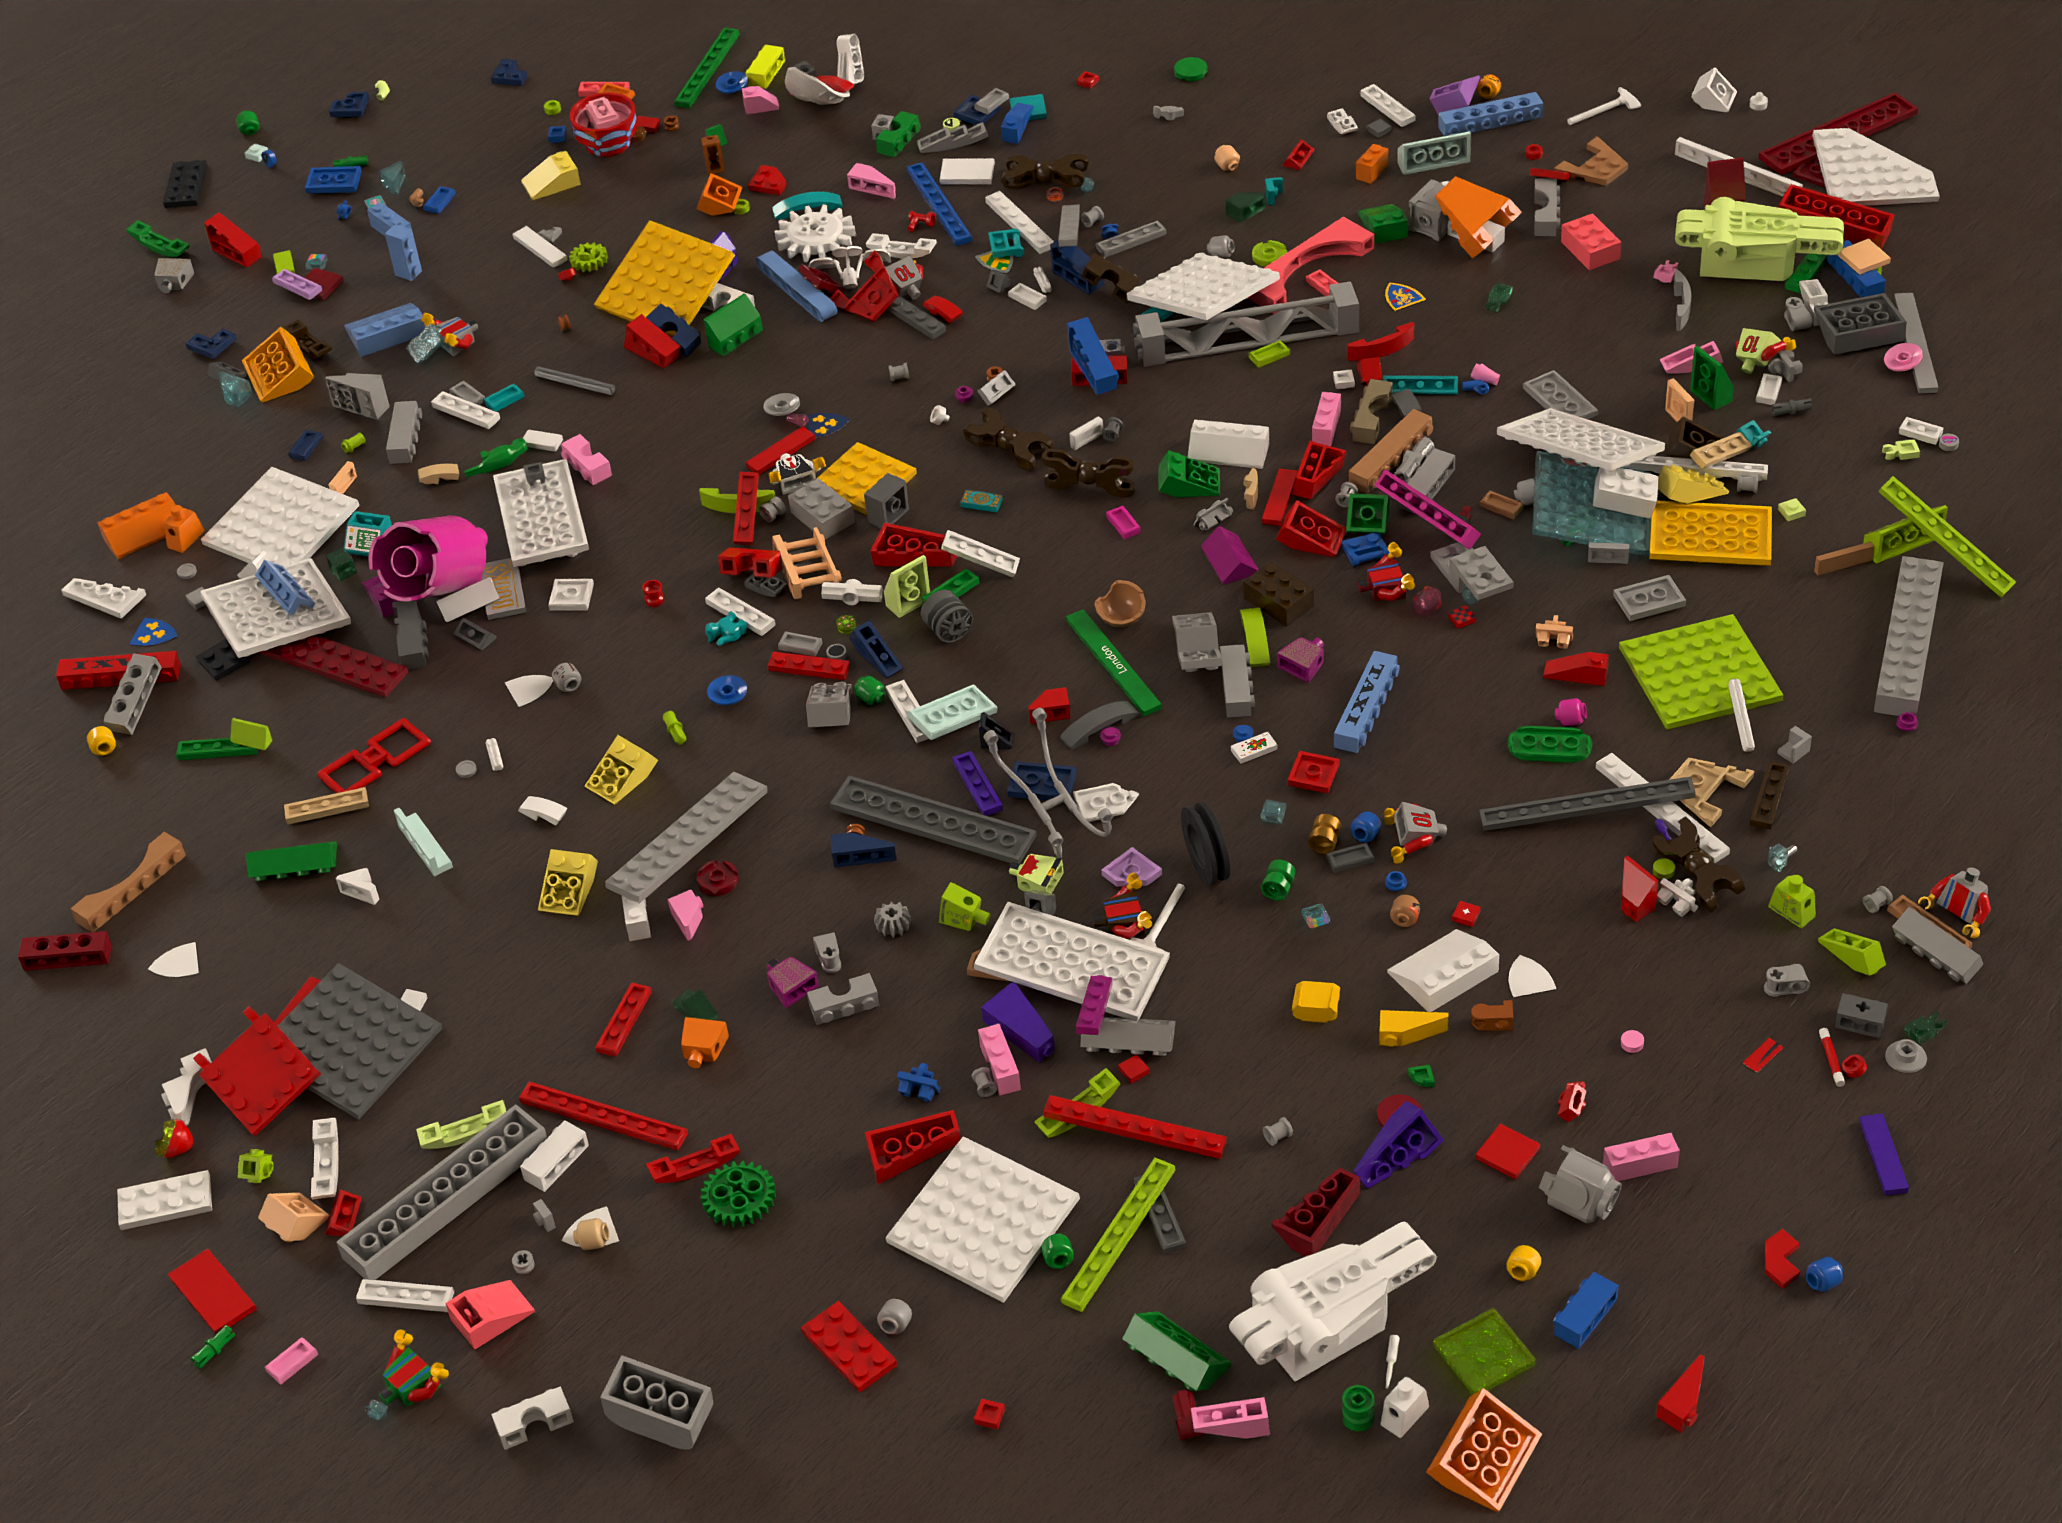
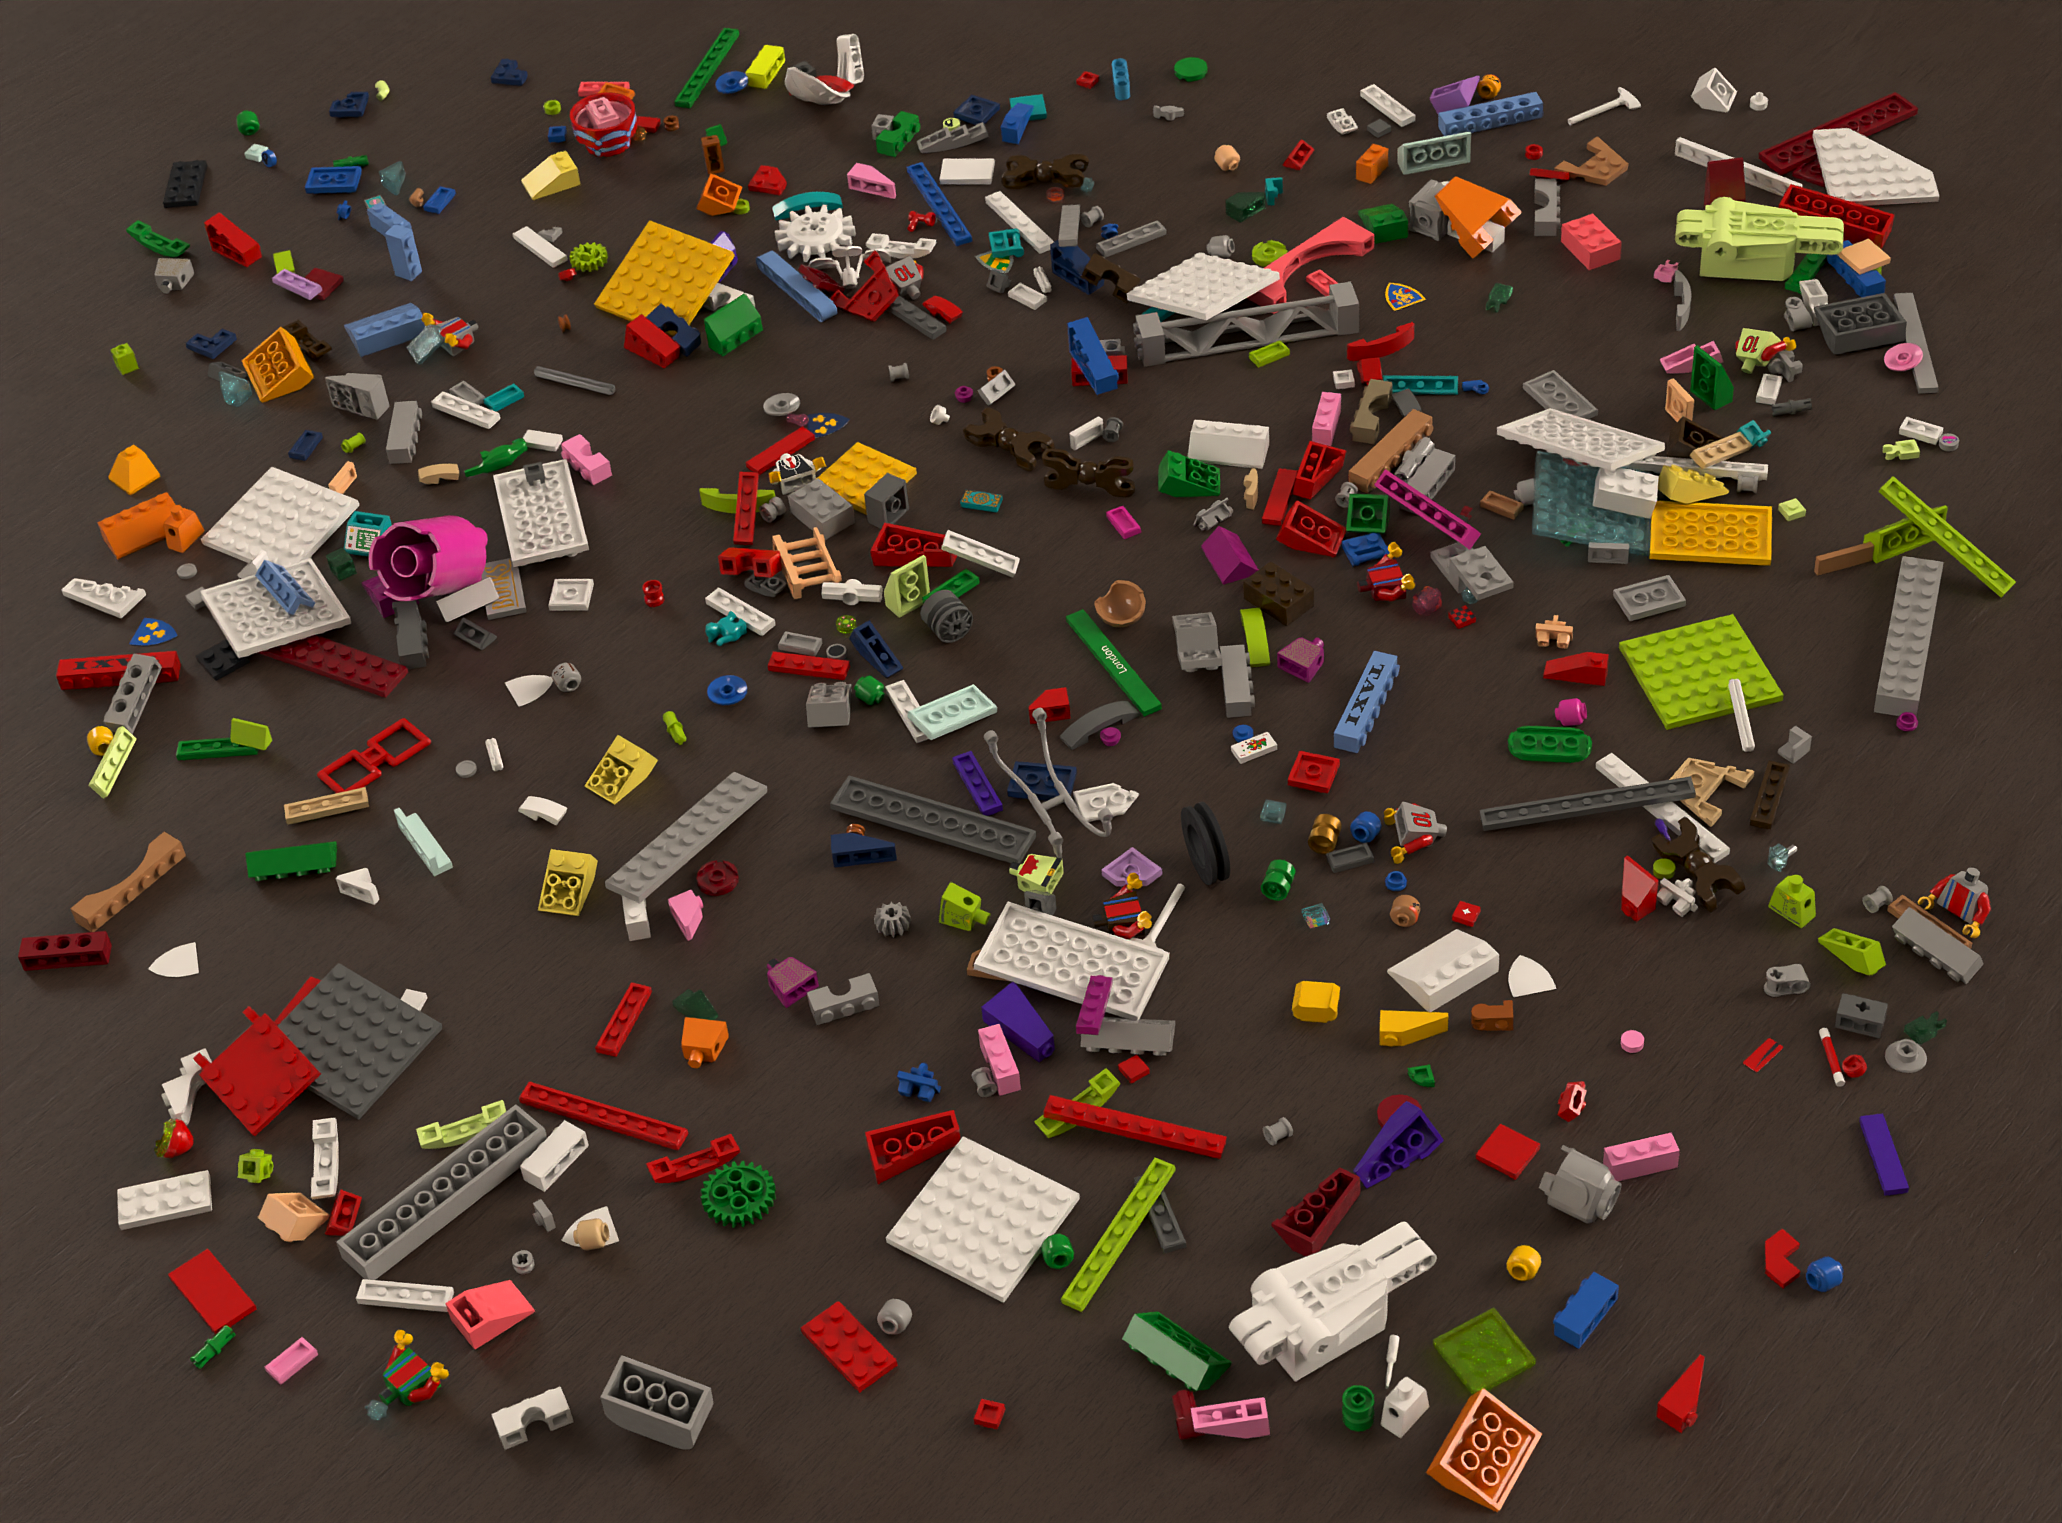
(112, 762): none -> yellowish green tile
(124, 358): none -> lime brick
(133, 470): none -> light orange slope
(316, 261): clear light blue tile -> none
(758, 100): bright pink slope -> none
(828, 952): light grey piece -> none
(991, 101): light grey tile -> none
(1004, 734): black slope -> none
(1120, 79): none -> dark azure beam
(1485, 374): bright pink cone -> none

